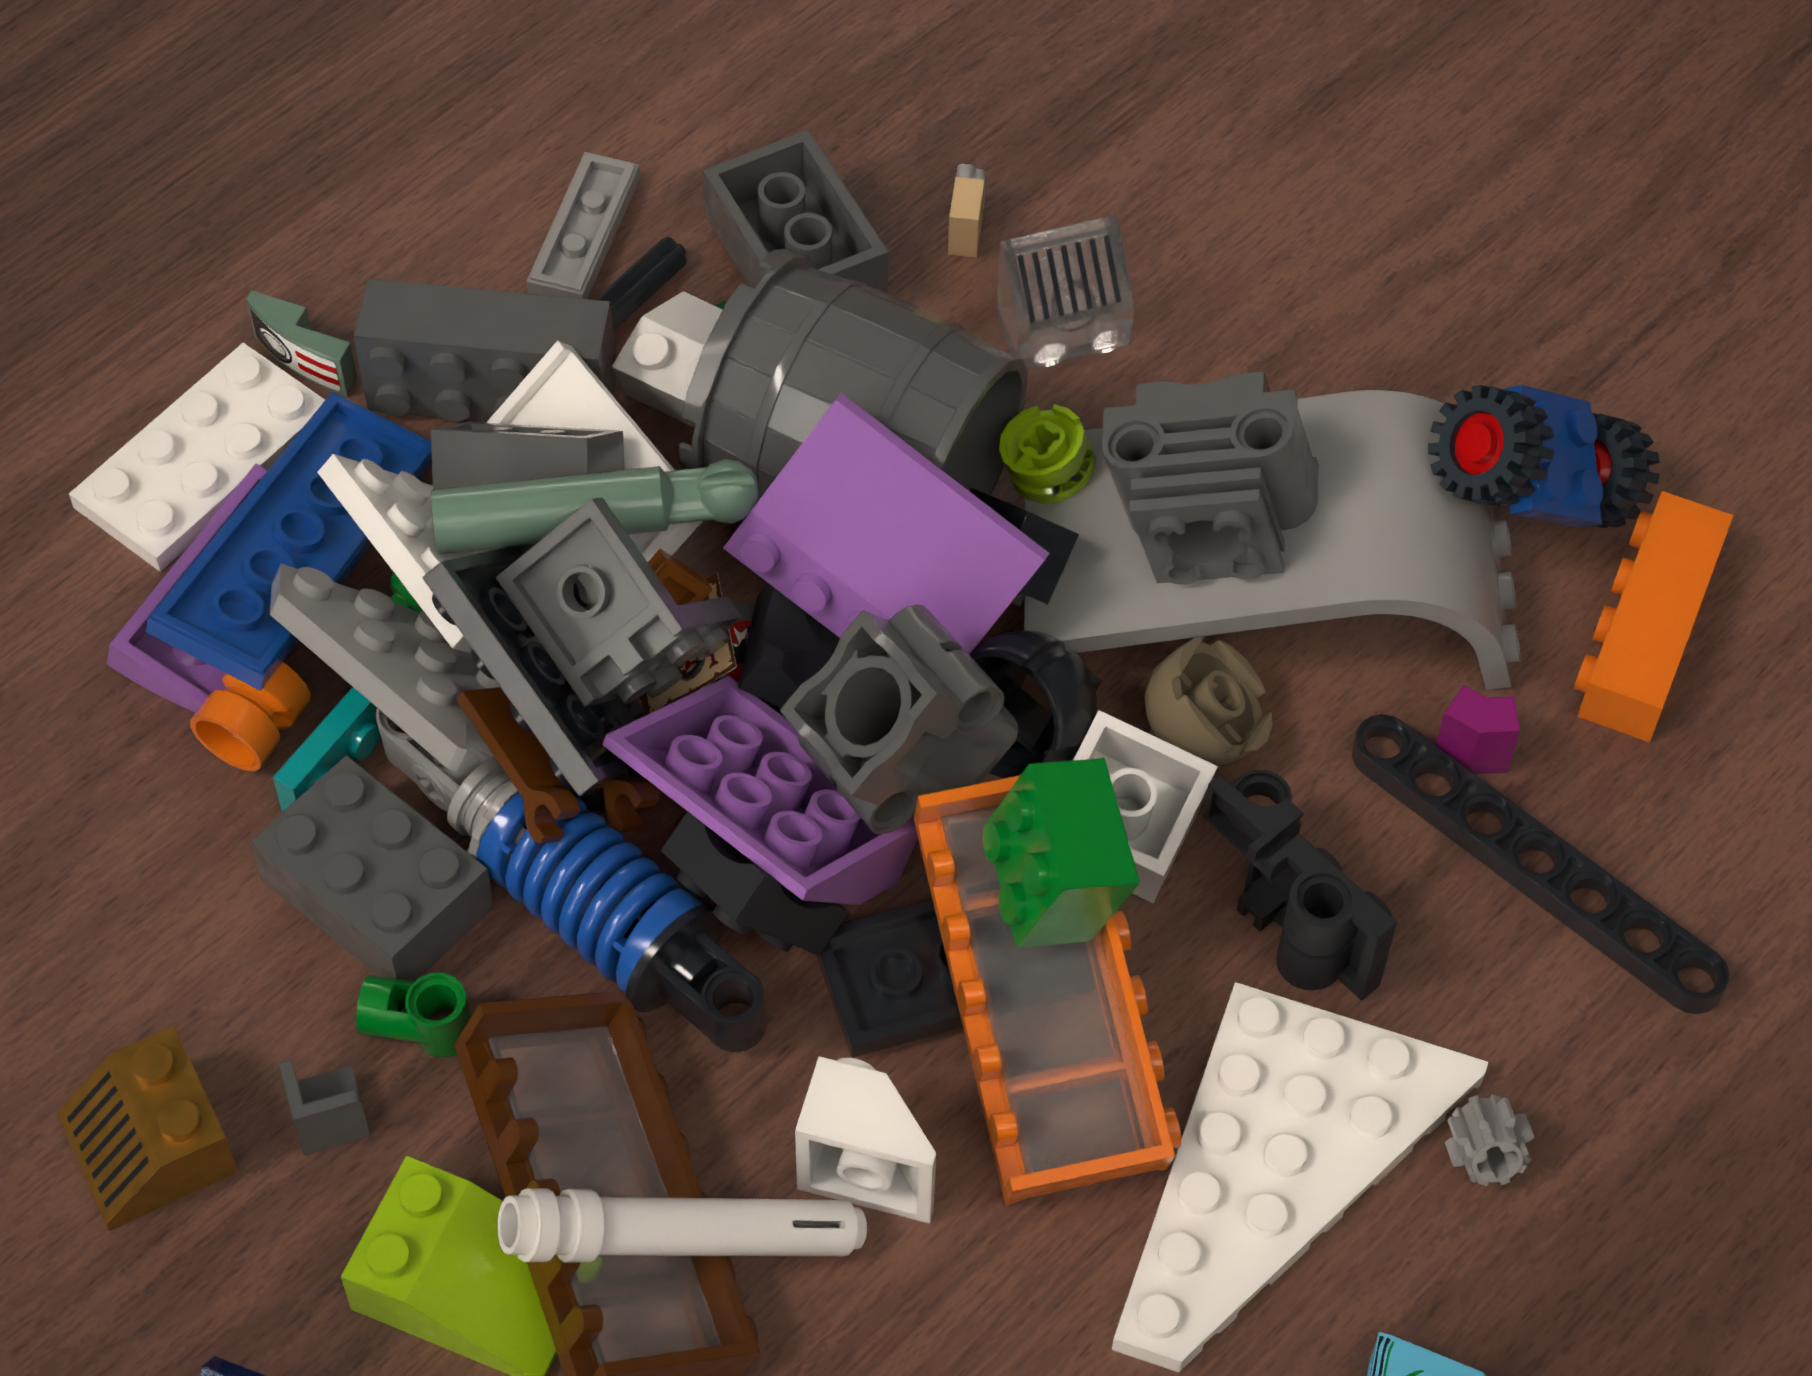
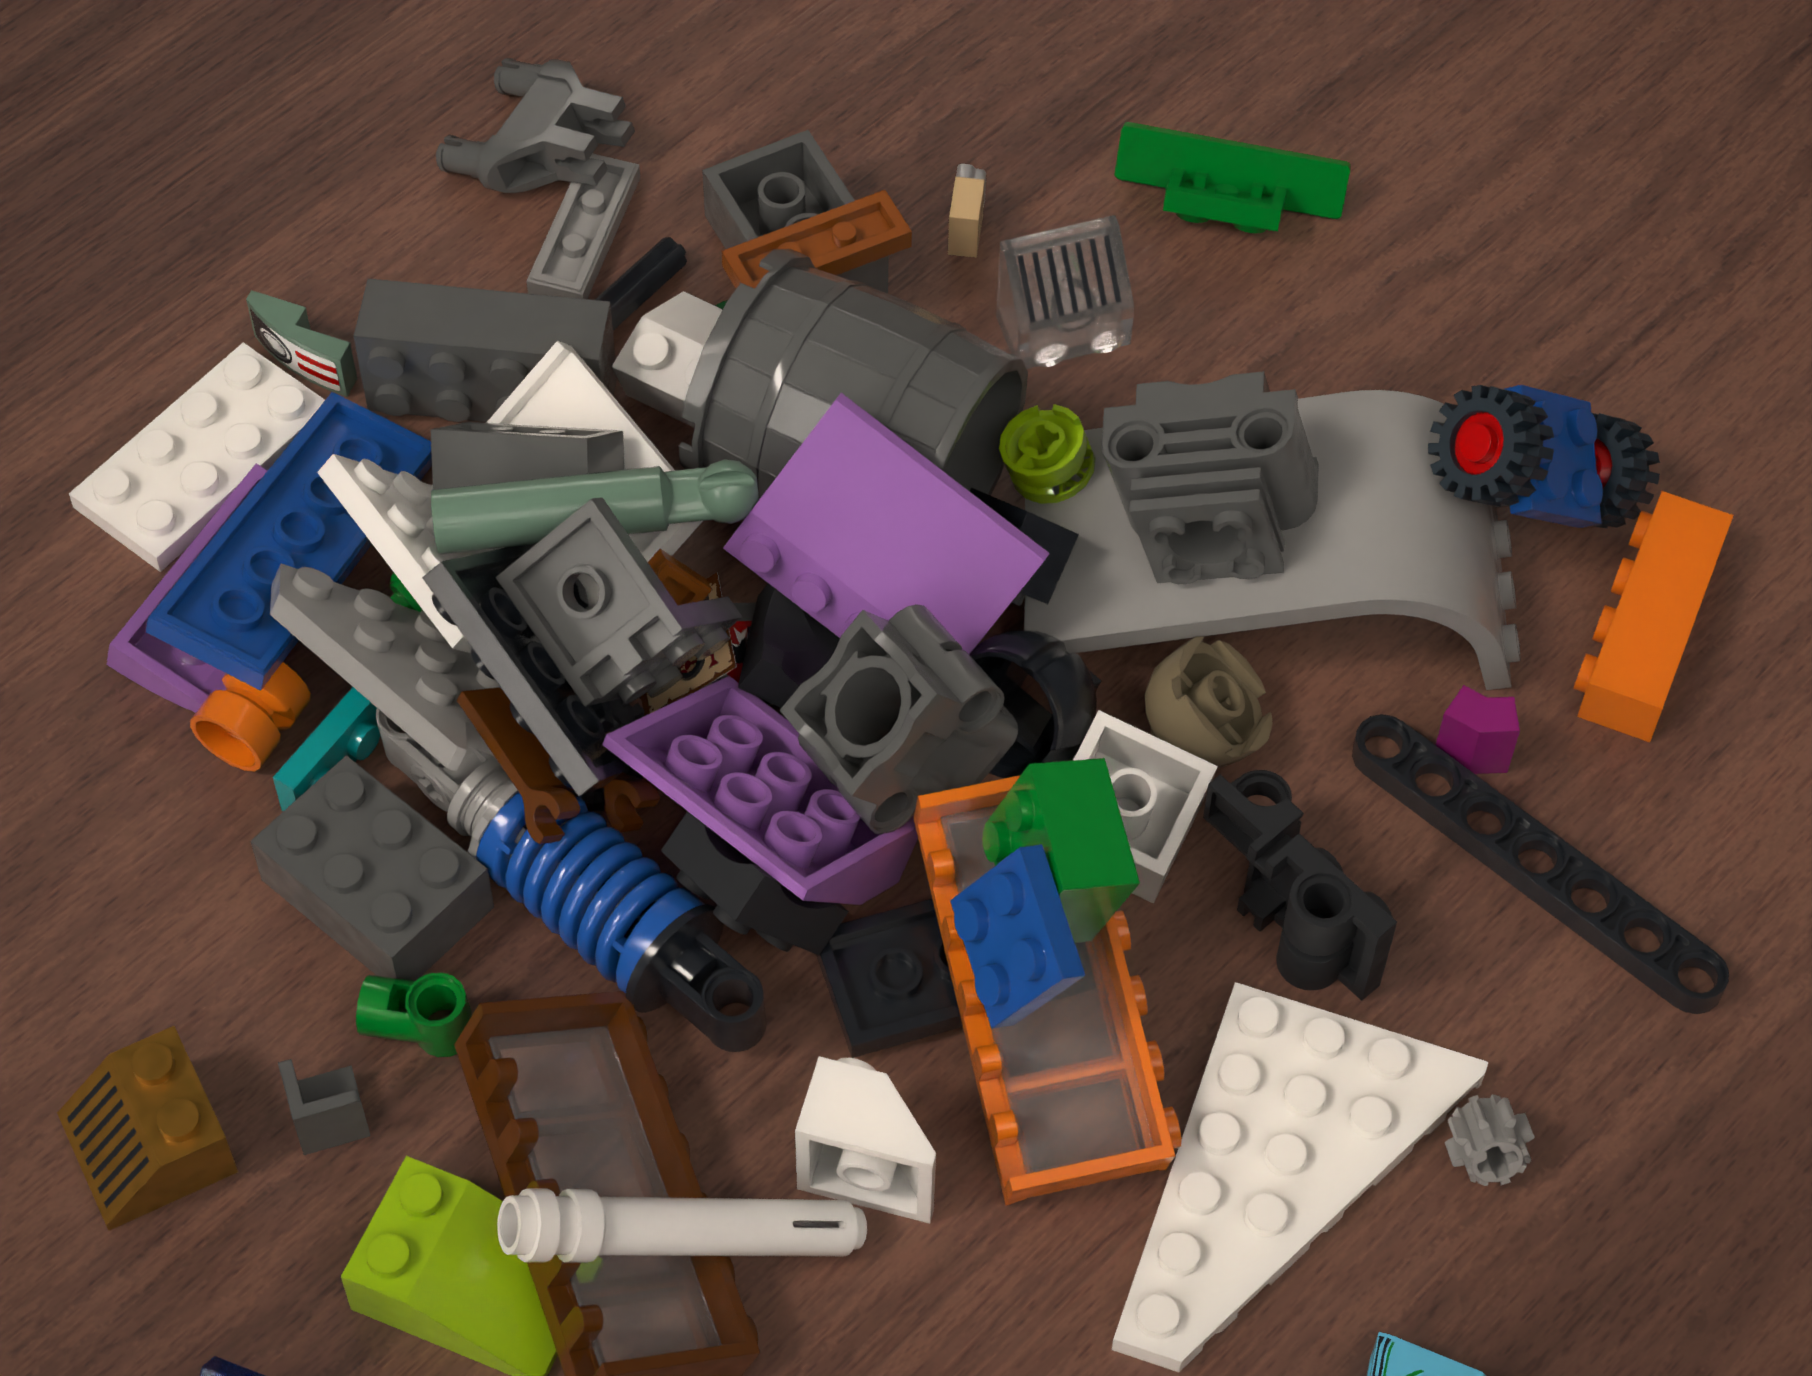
(545, 135): none -> dark grey connector
(832, 240): none -> dark orange plate
(1017, 937): none -> blue plate
(1230, 178): none -> green bracket

